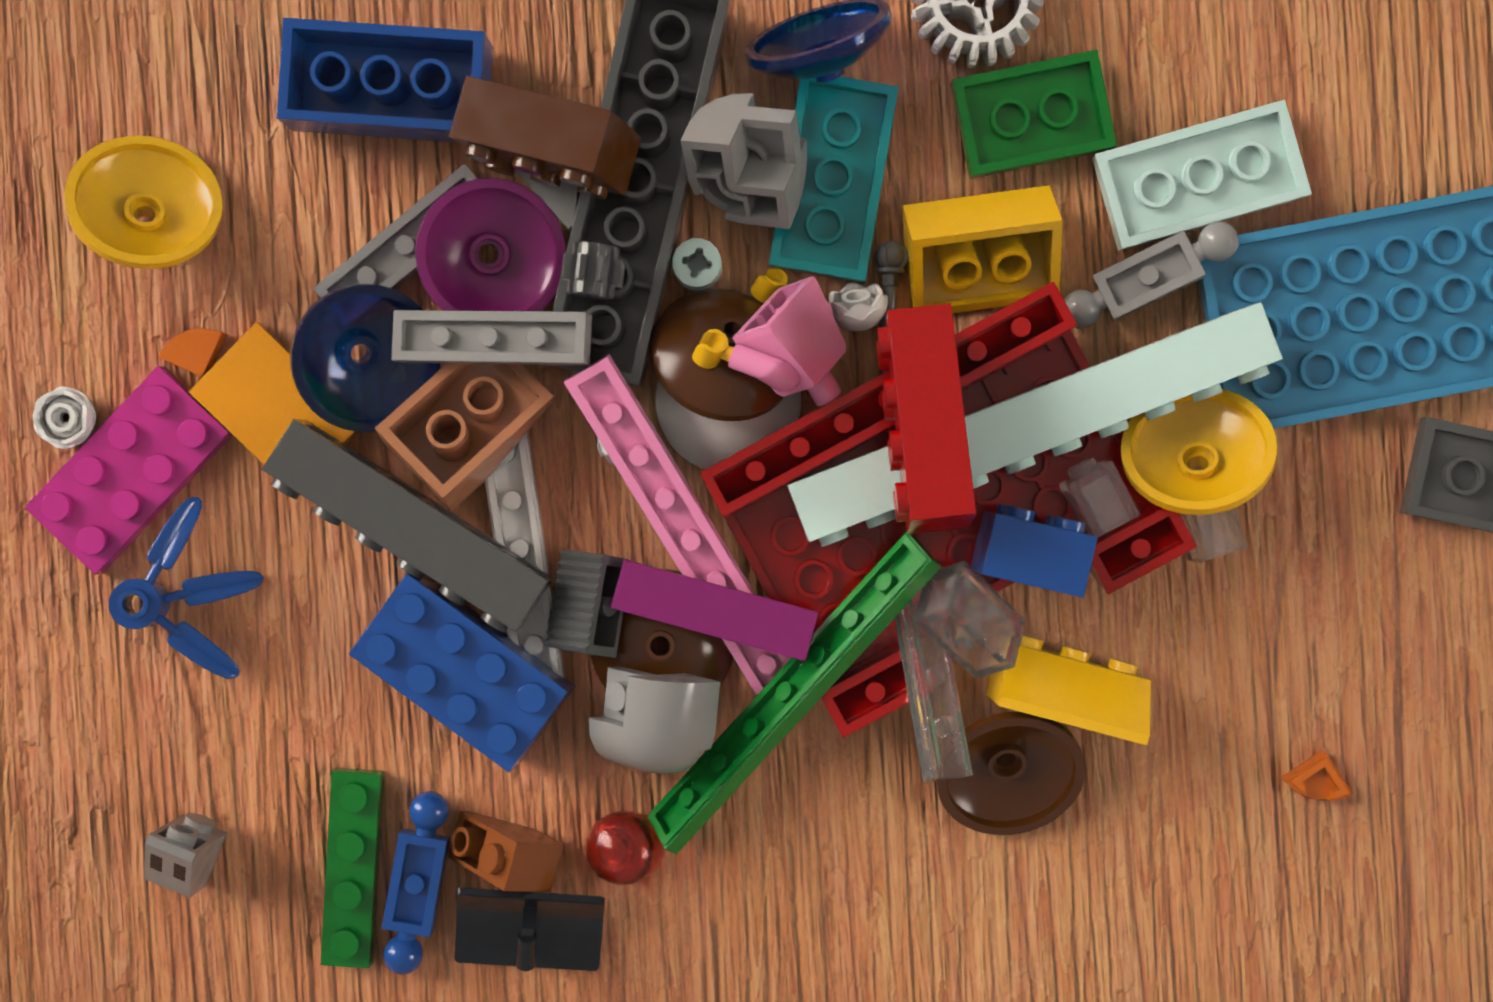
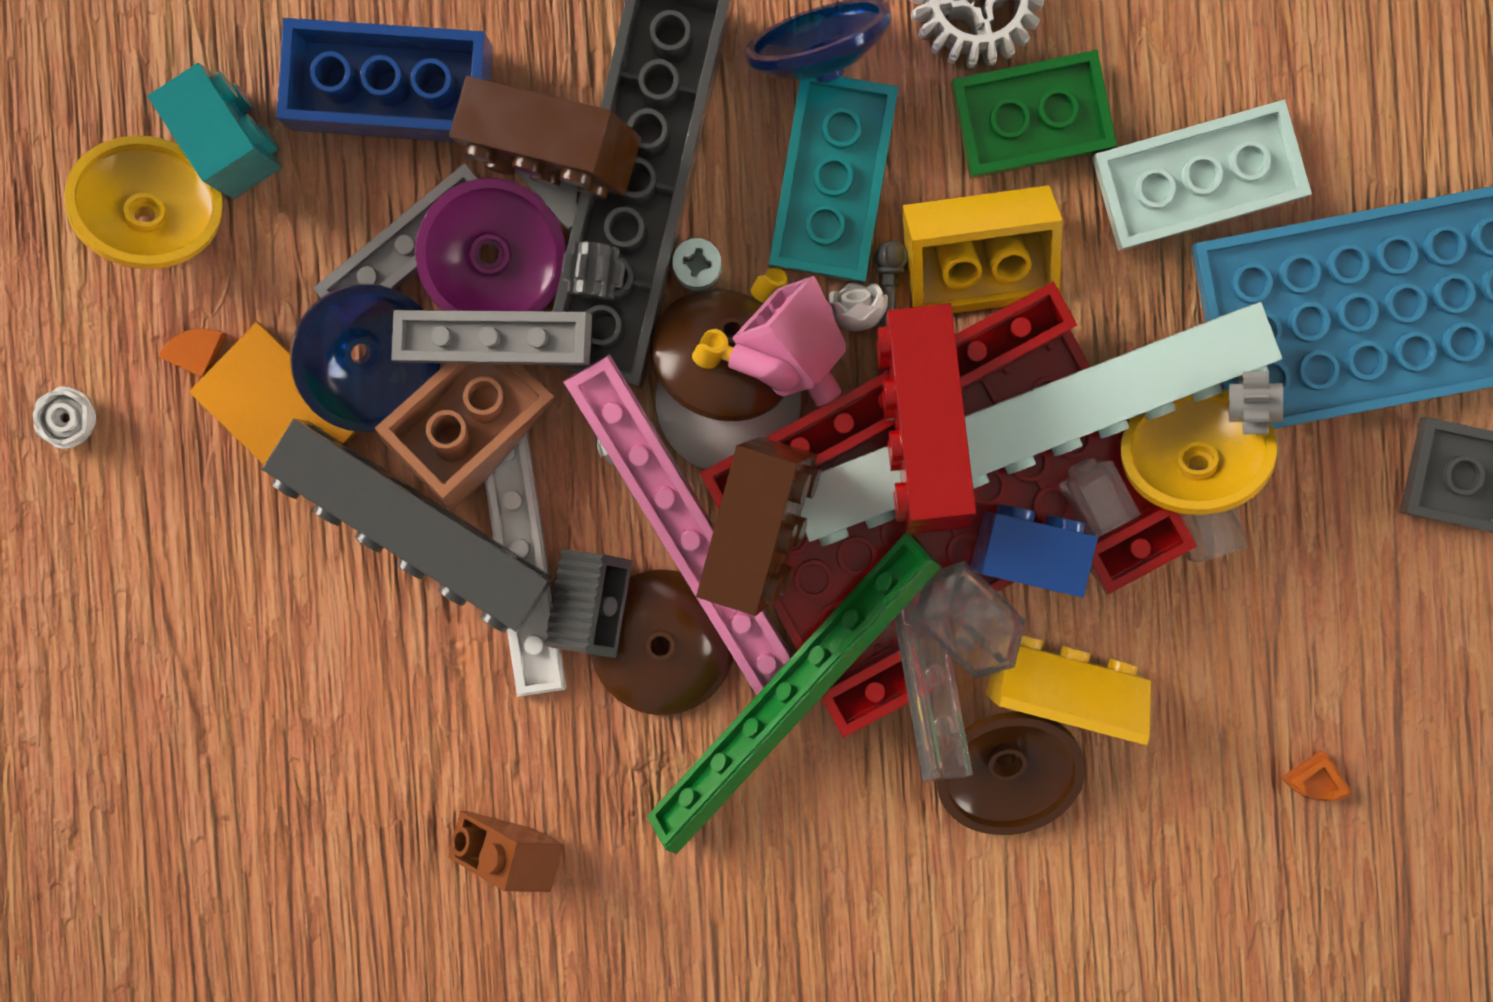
(128, 470): dark pink plate -> none
(183, 853): light grey slope -> none
(195, 592): blue plant -> none
(215, 130): none -> teal brick
(352, 867): green plate -> none
(416, 882): blue plate -> none
(462, 671): blue brick -> none
(528, 929): black shield -> none
(624, 848): clear red hair -> none
(655, 720): light grey brick -> none
(714, 610): magenta tile -> none
(746, 160): light grey brick -> none
(758, 525): none -> reddish brown brick
(1152, 274): light grey plate -> none
(1256, 402): none -> light grey gear

